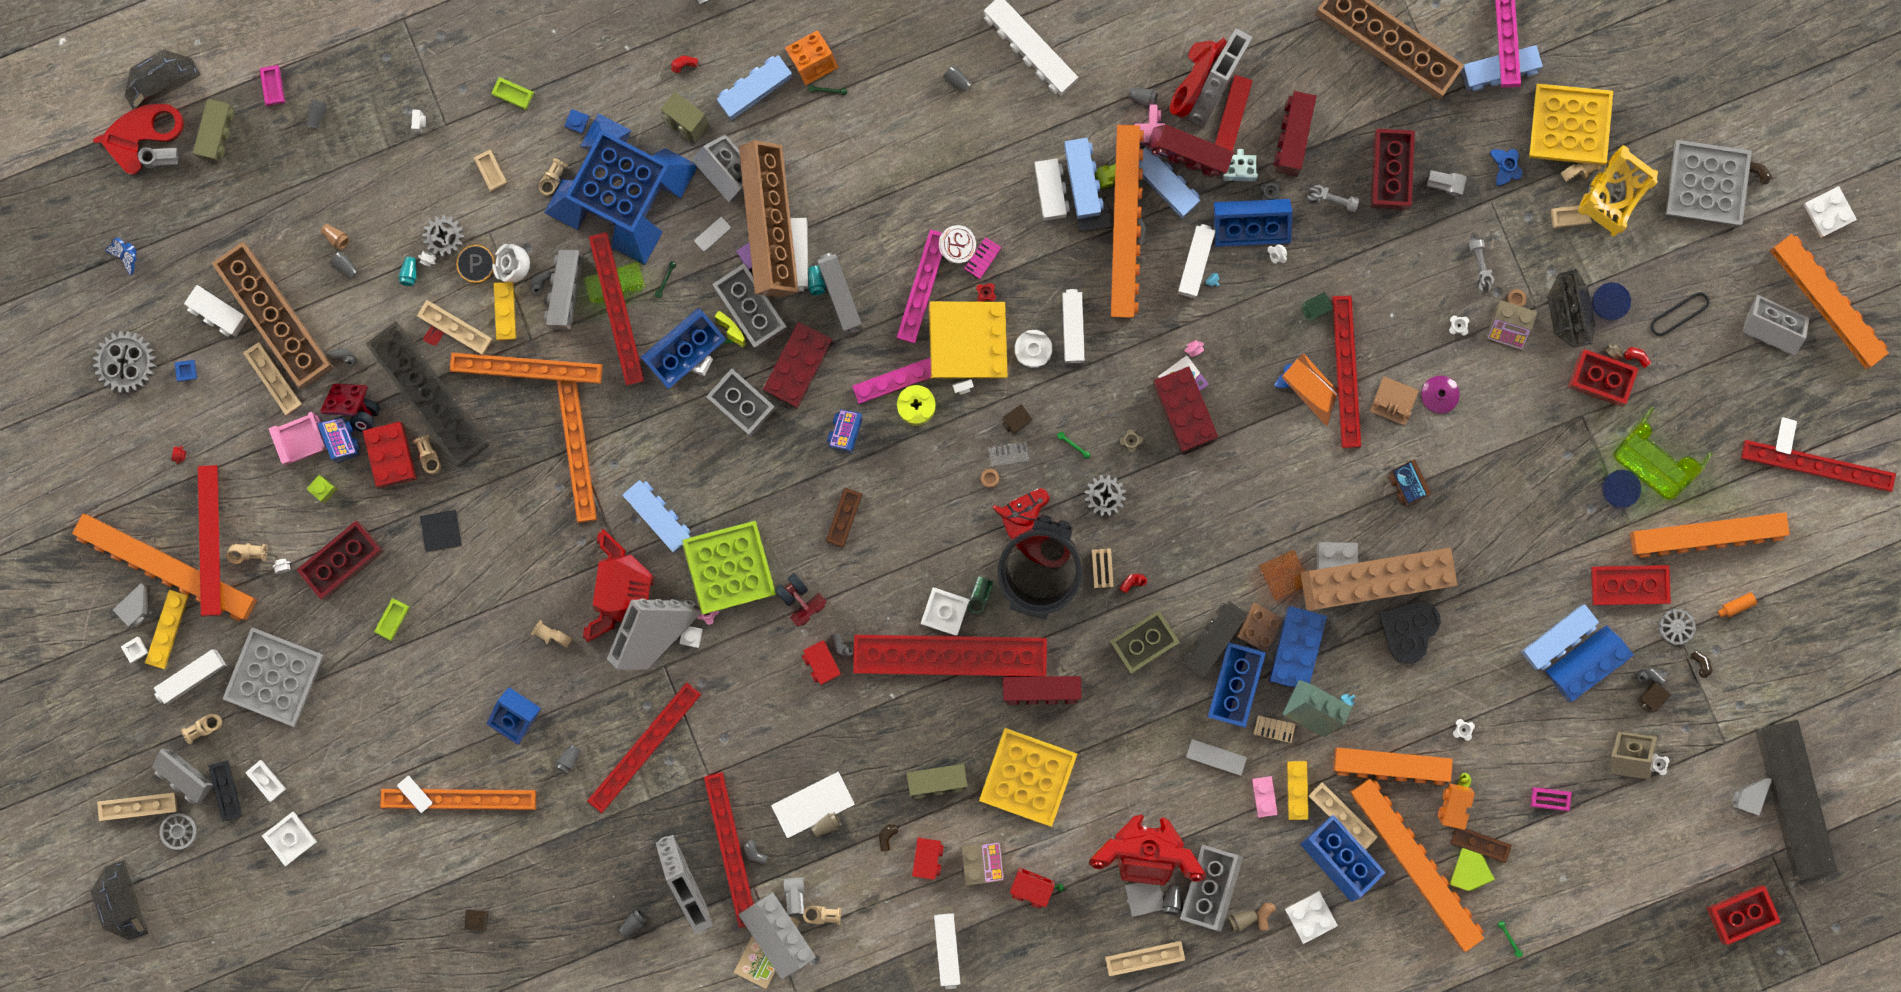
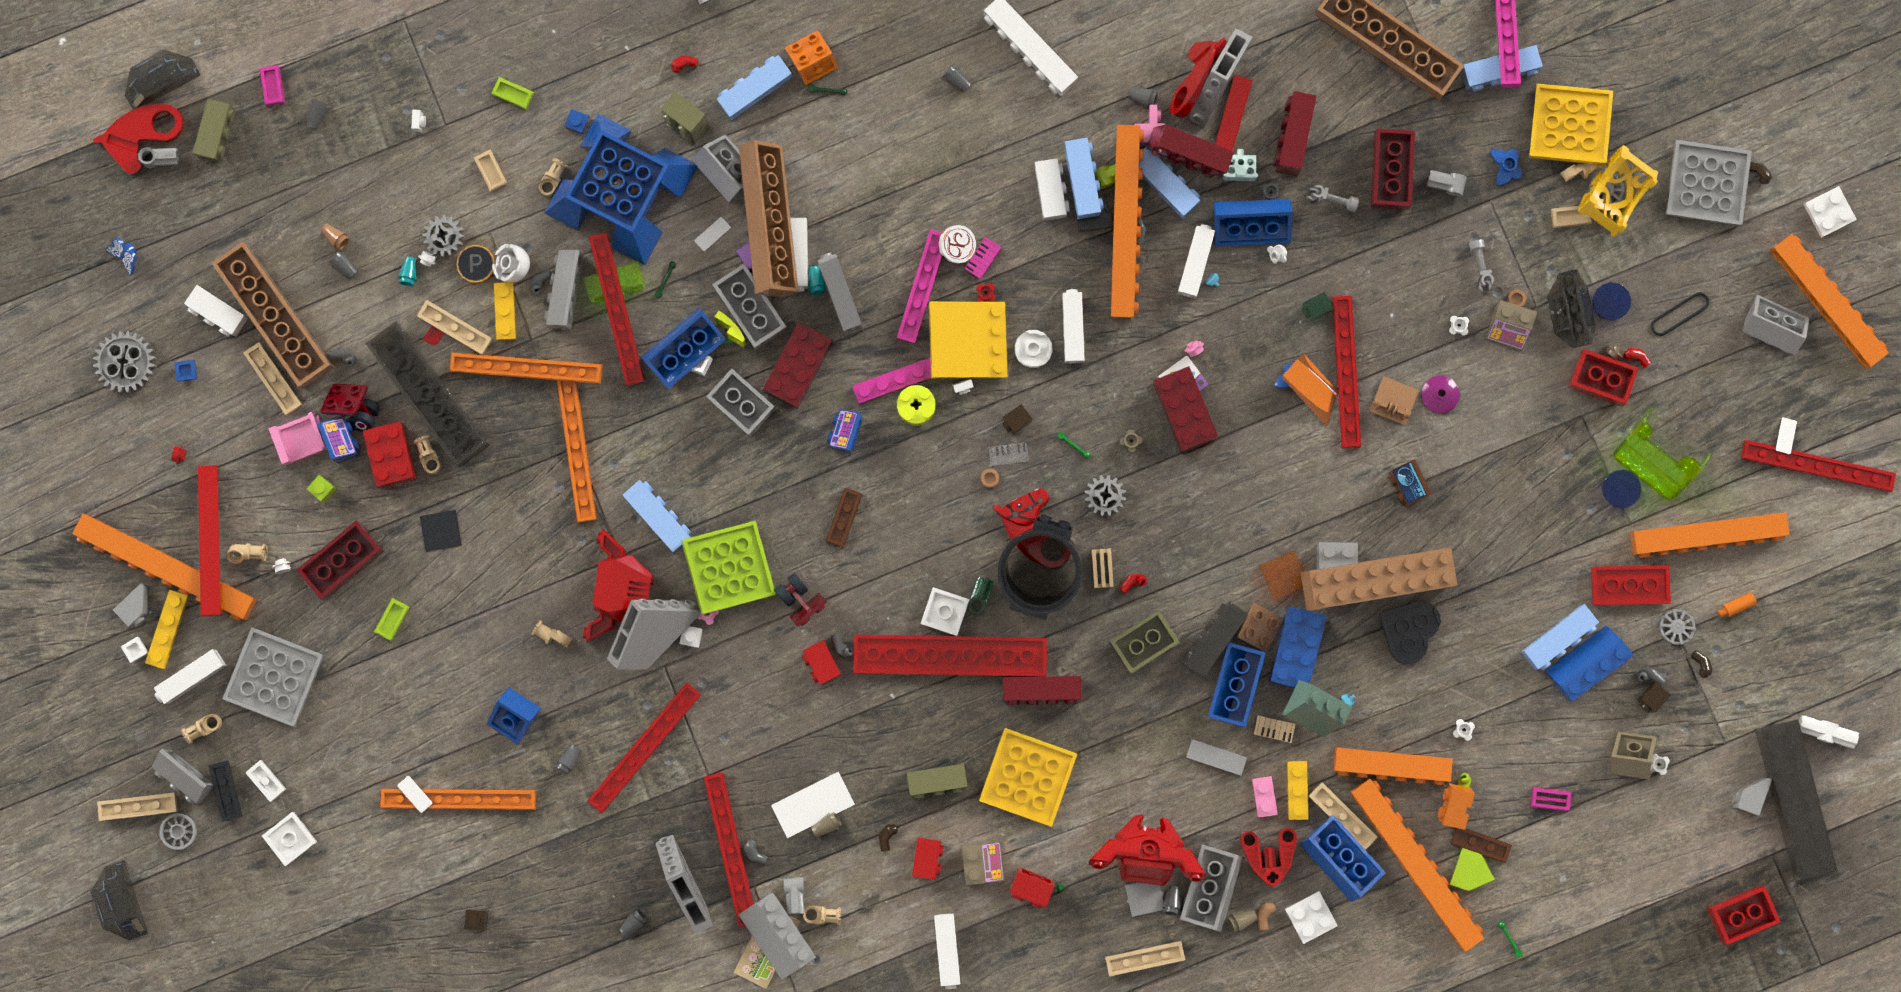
(1285, 854): none -> red connector
(1828, 732): none -> white piece

